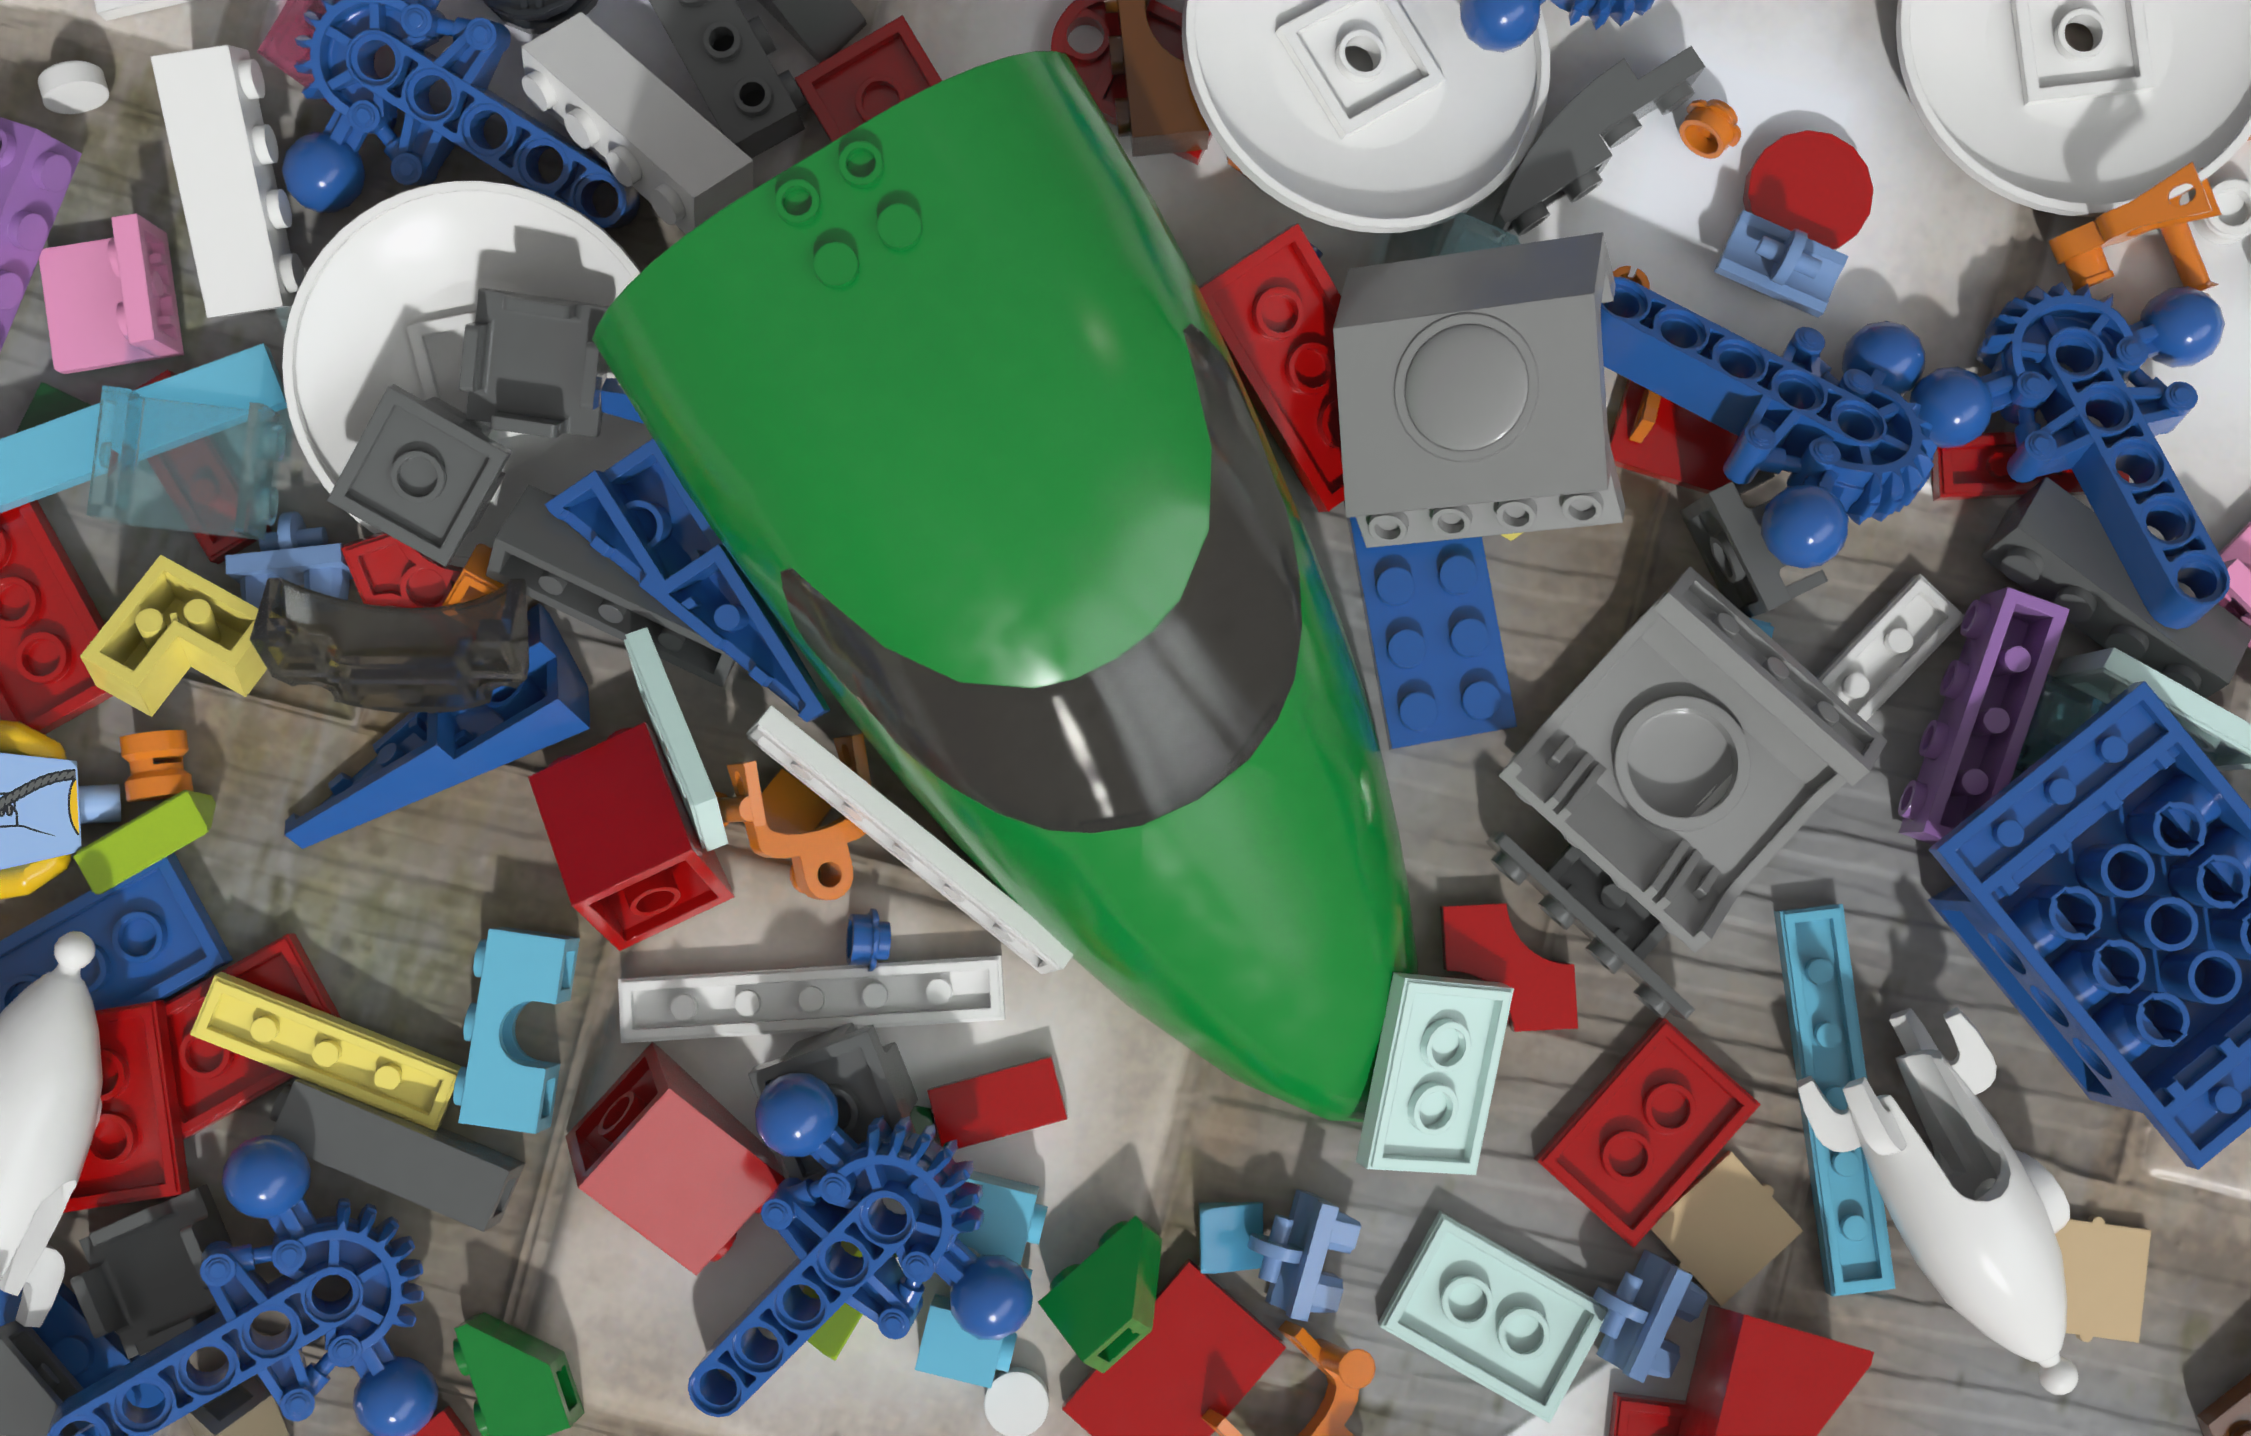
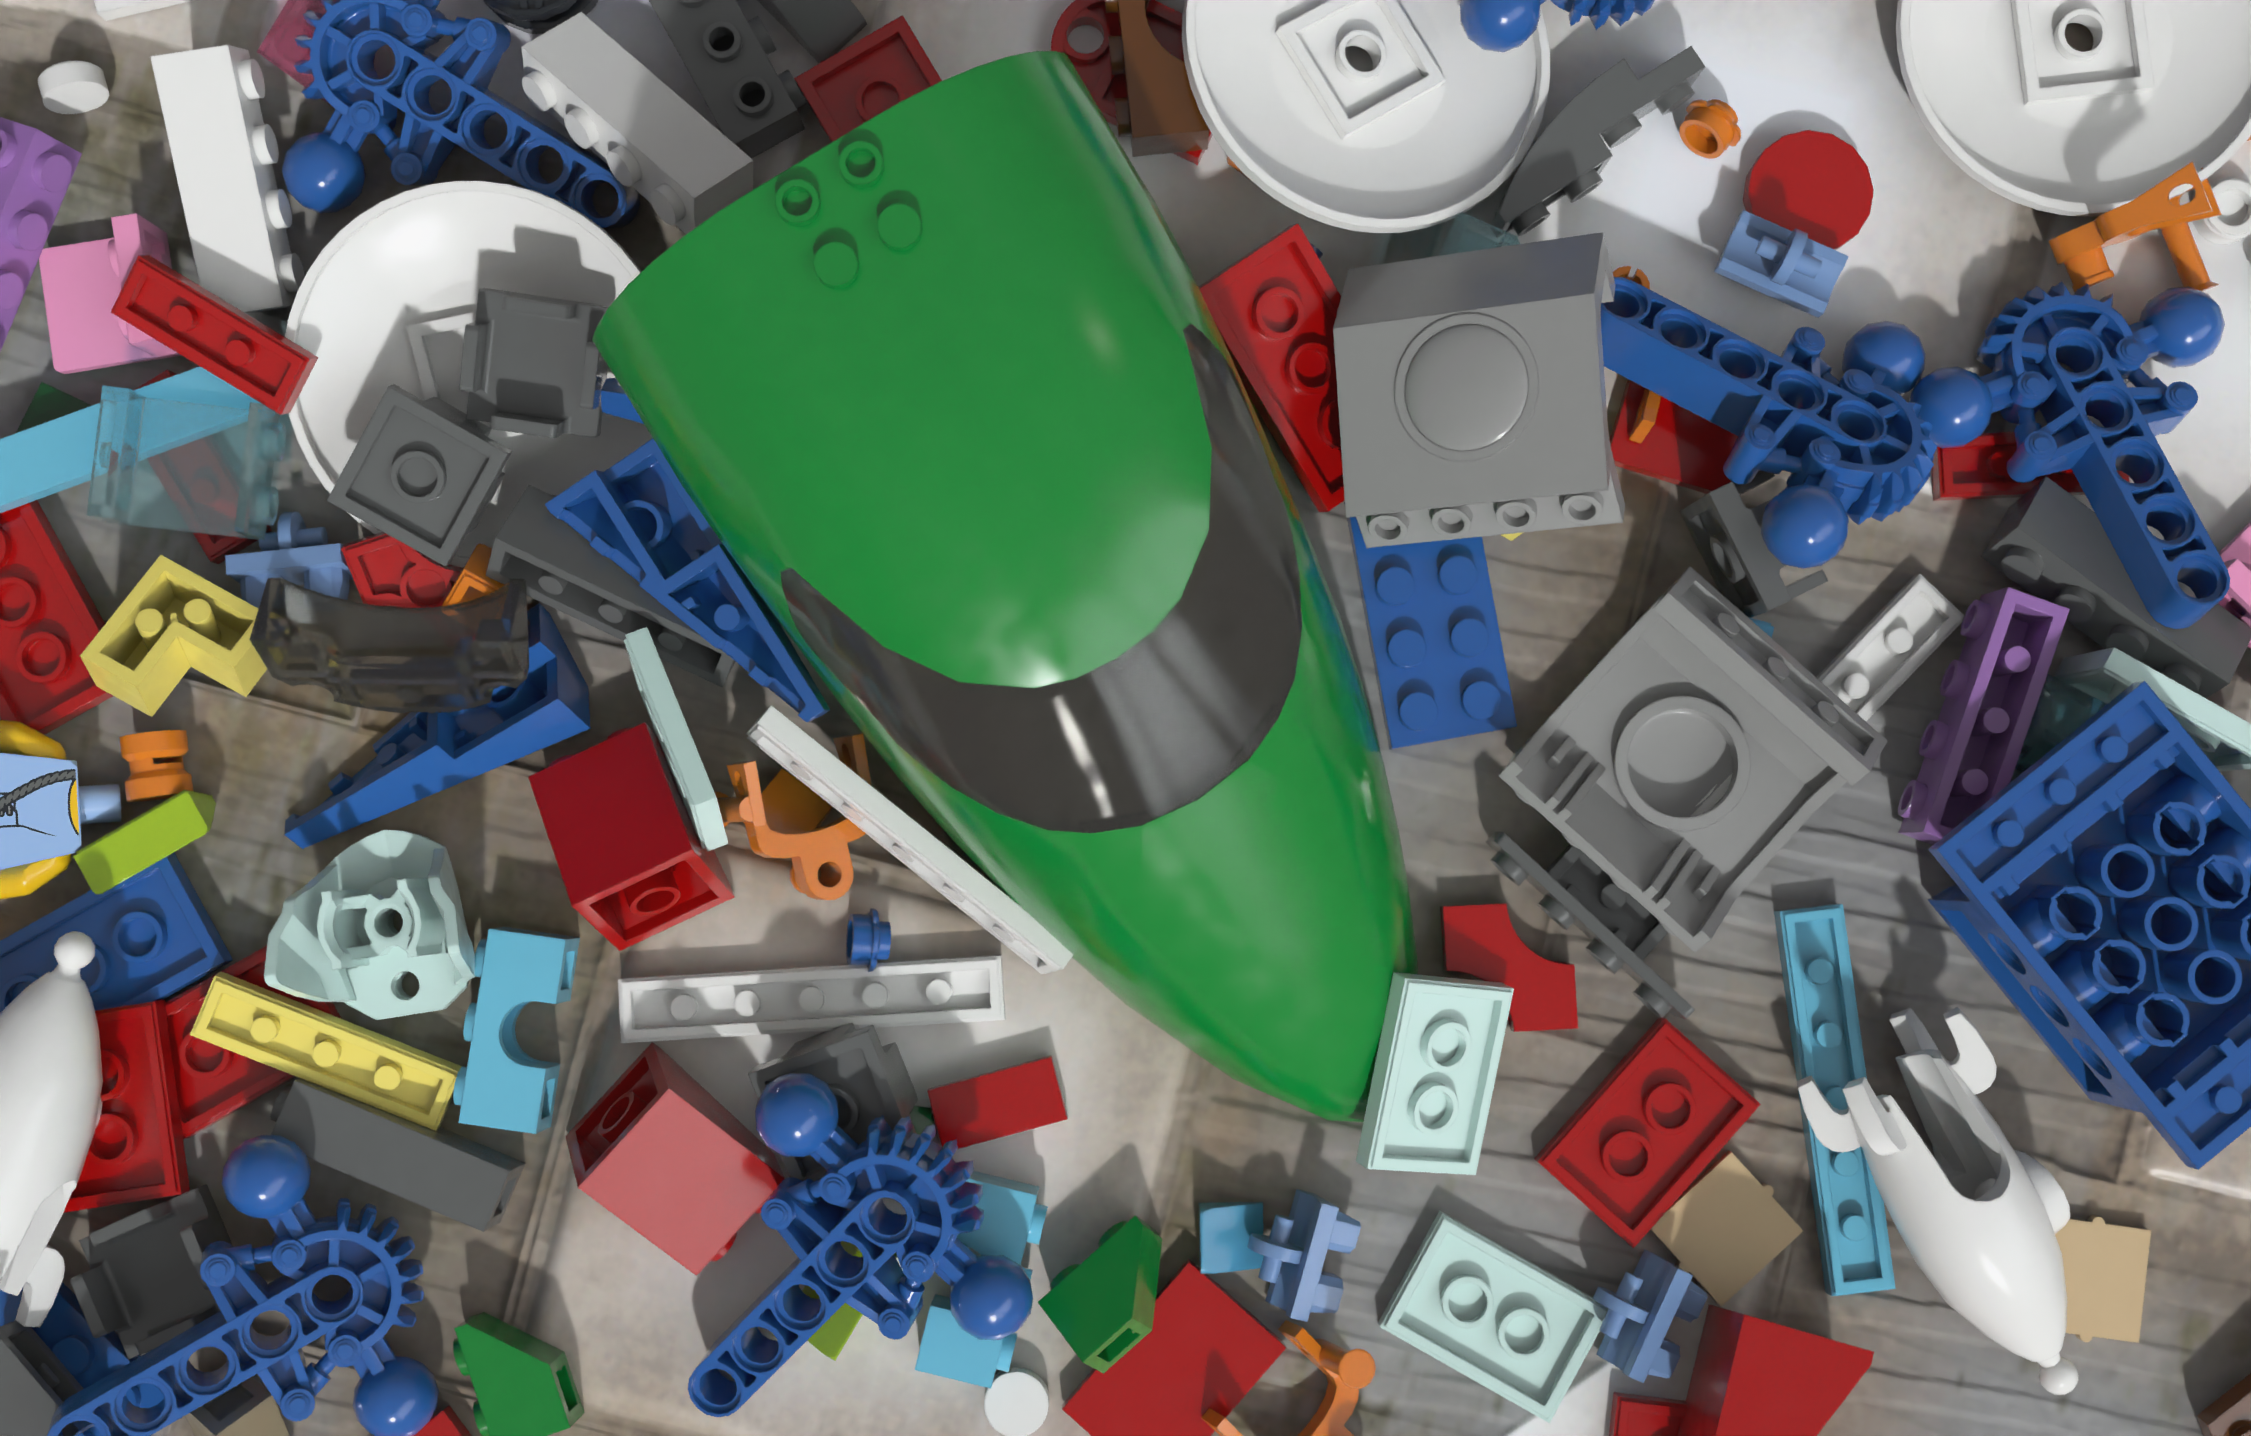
(214, 334): none -> red tile
(341, 936): none -> light aqua piece

